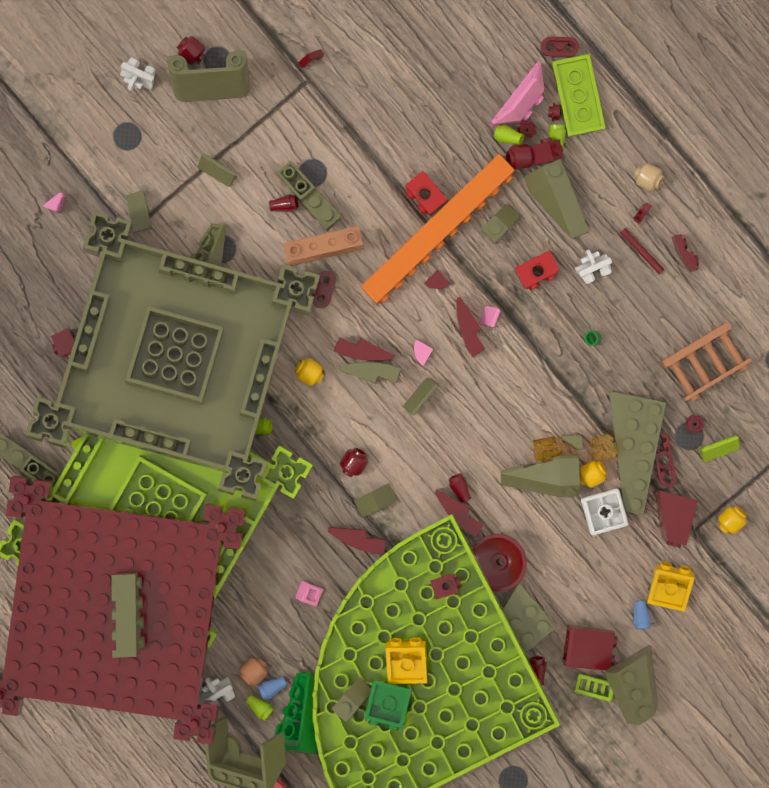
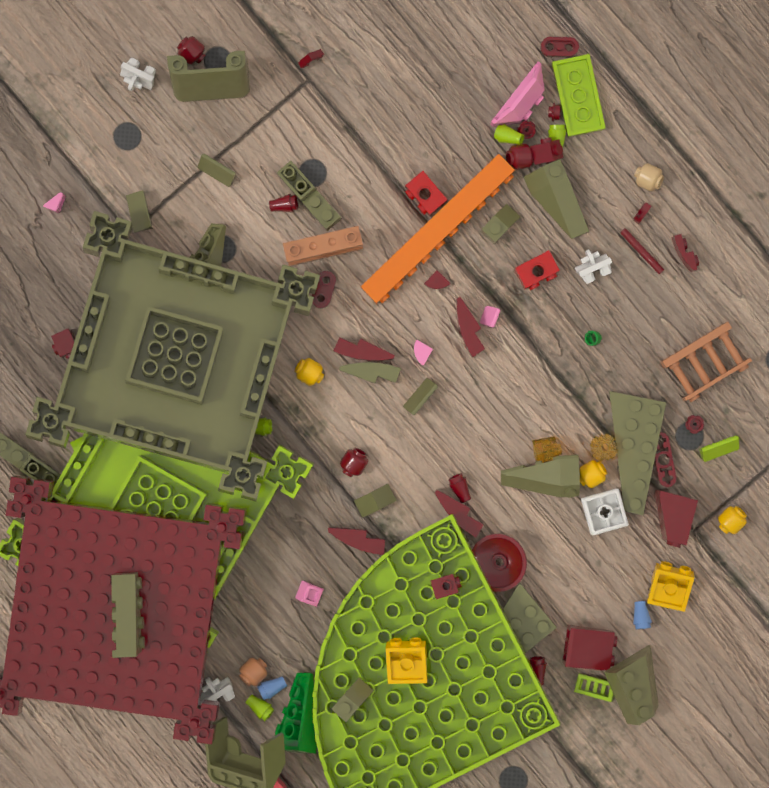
(388, 705): green plate -> none
(572, 440): olive slope -> none

